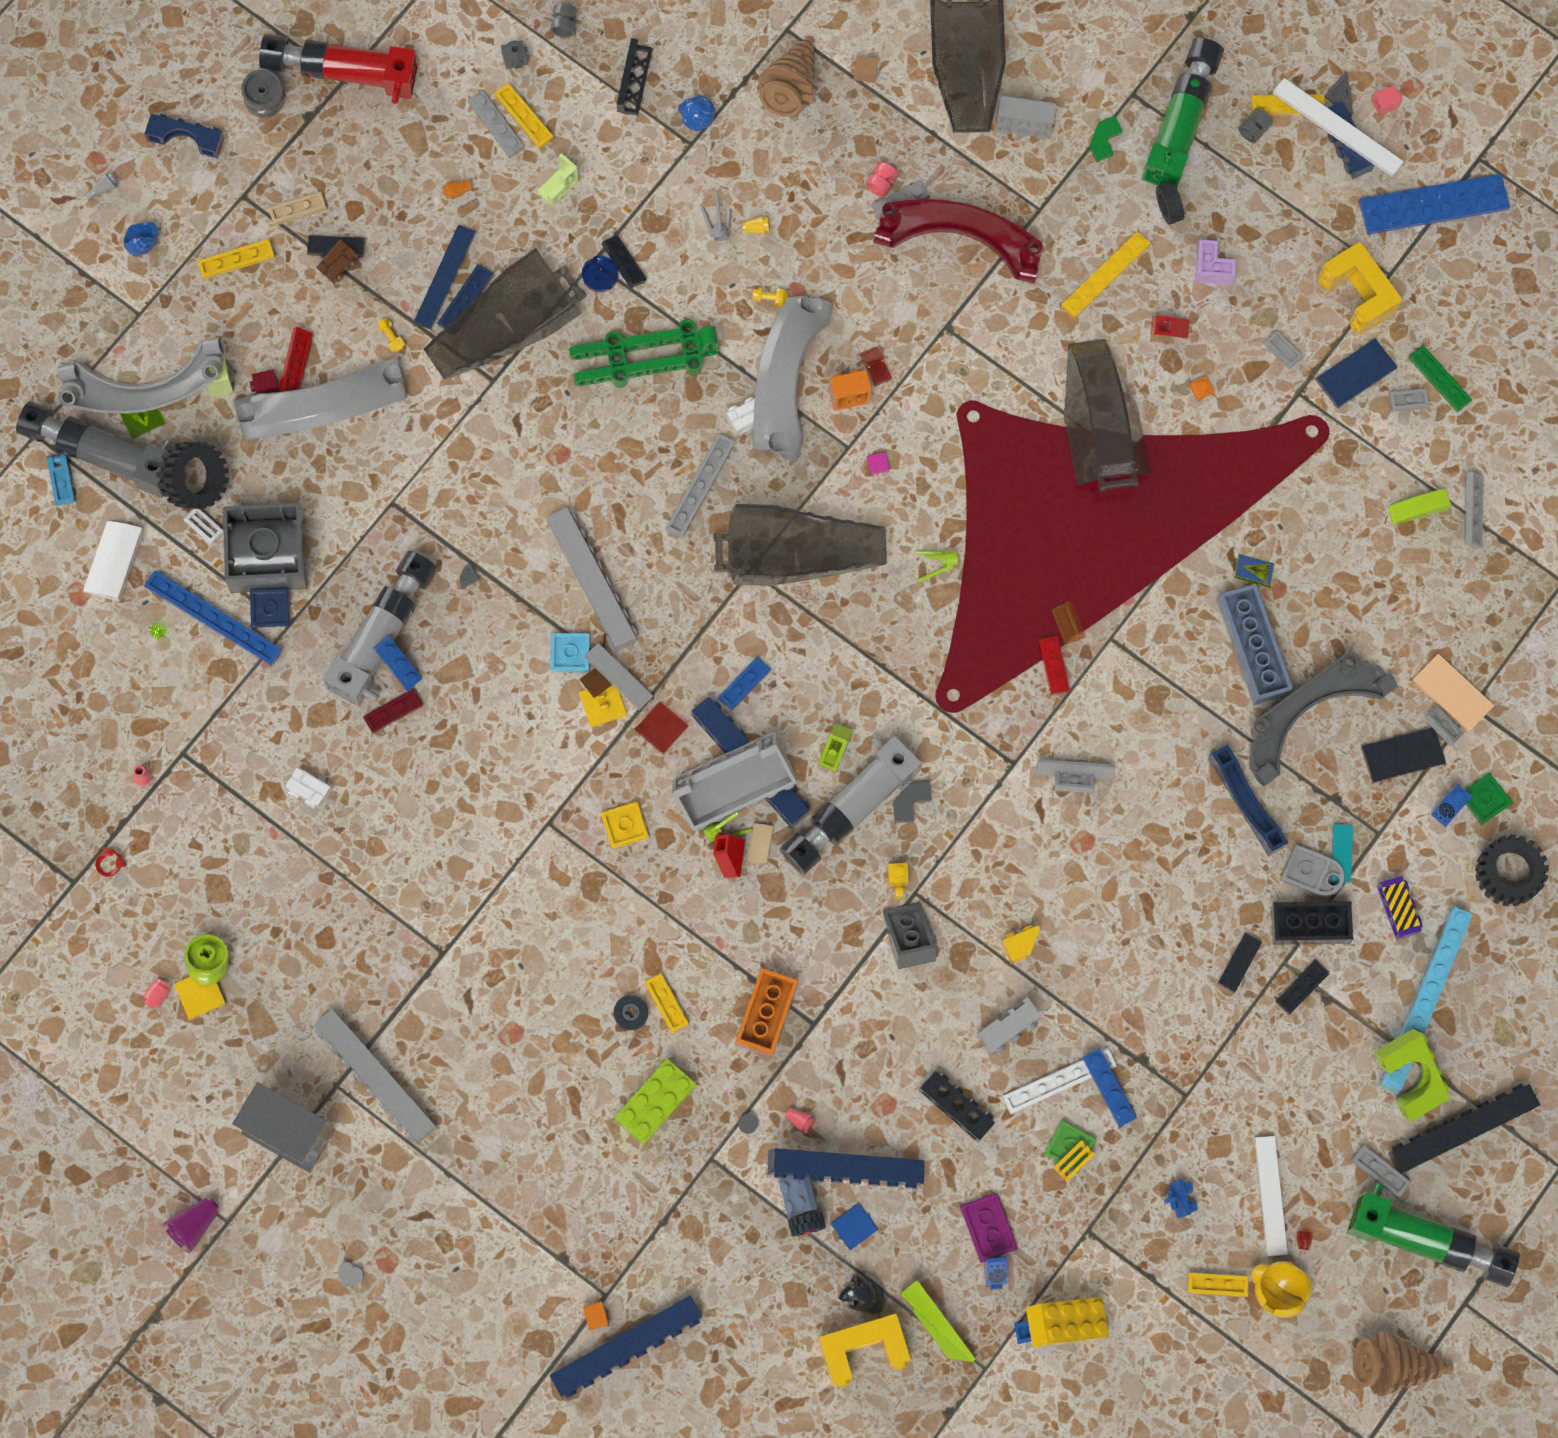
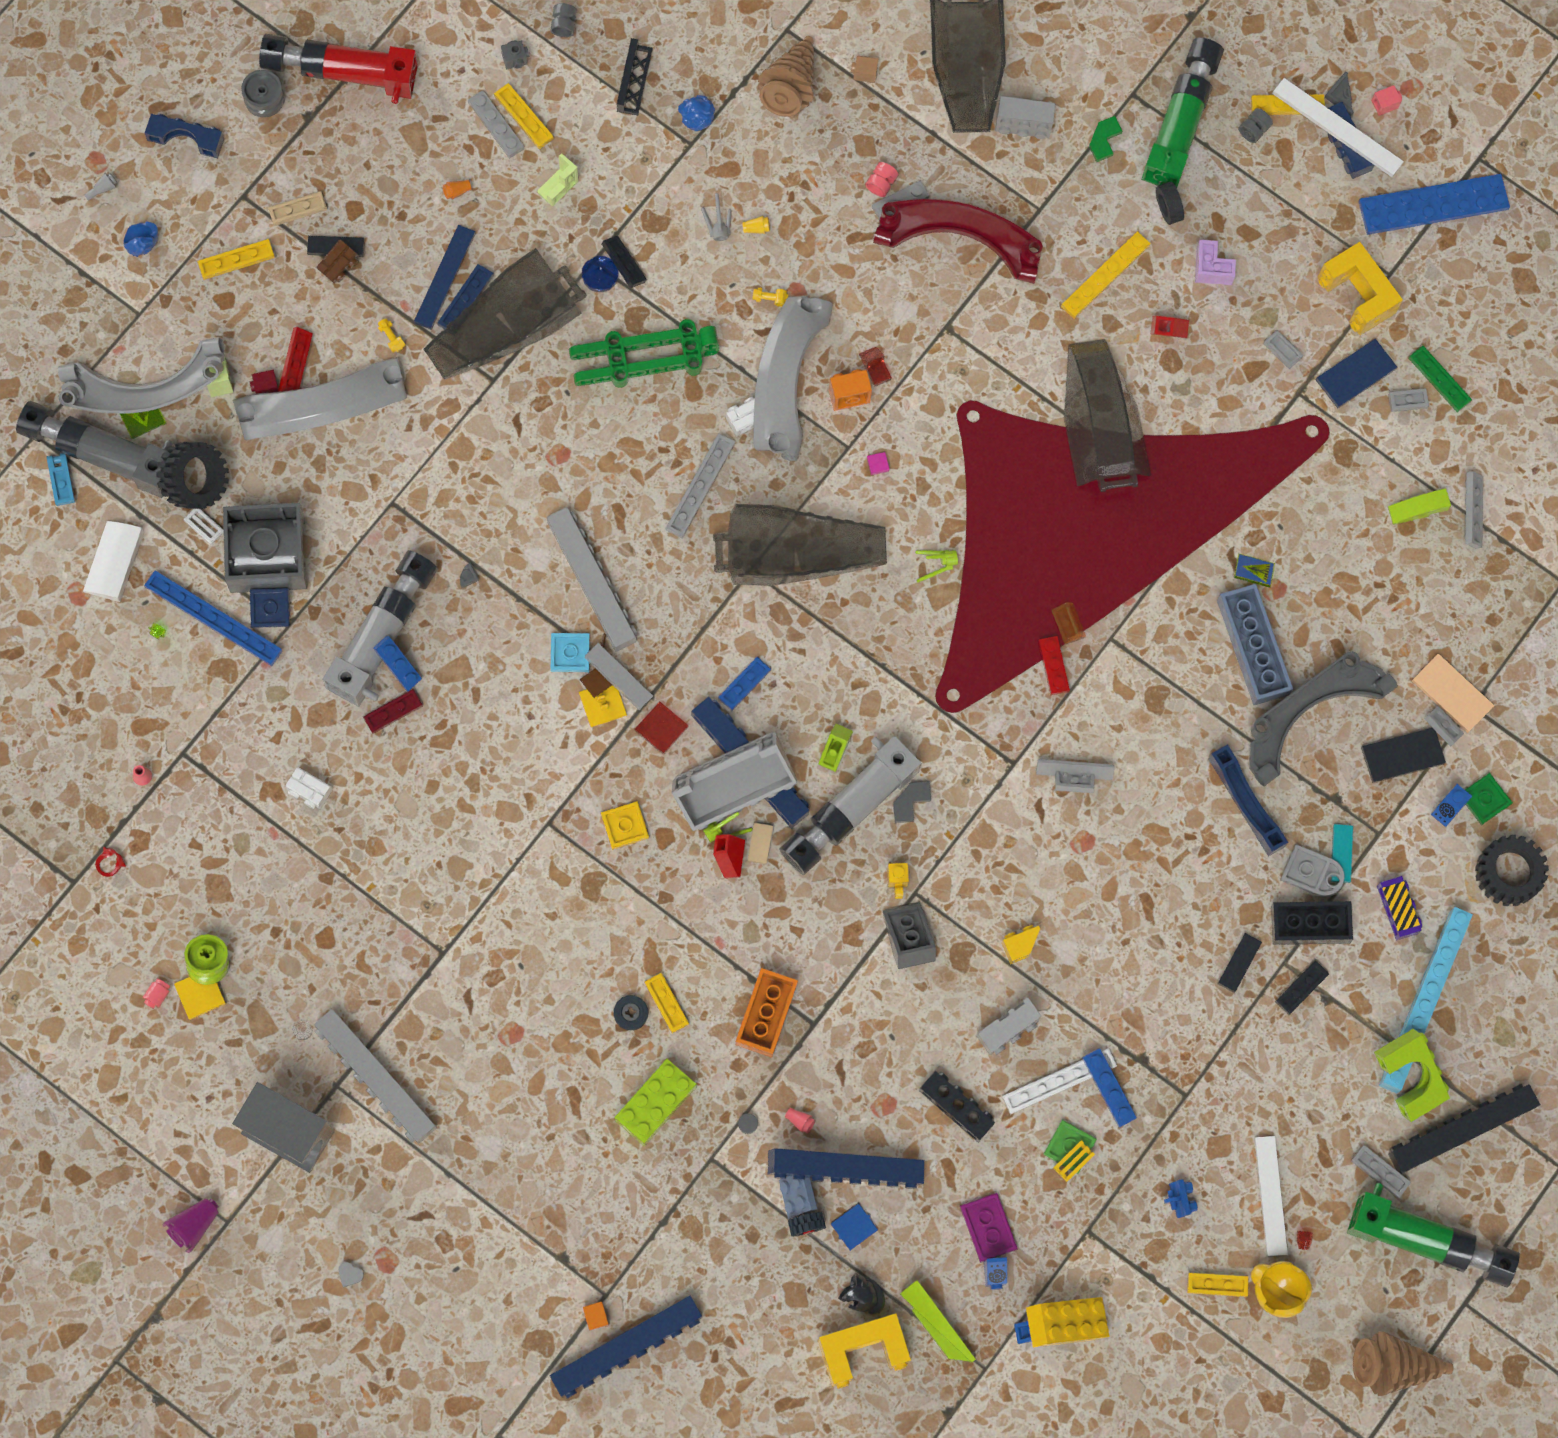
(1201, 388): orange plate -> none

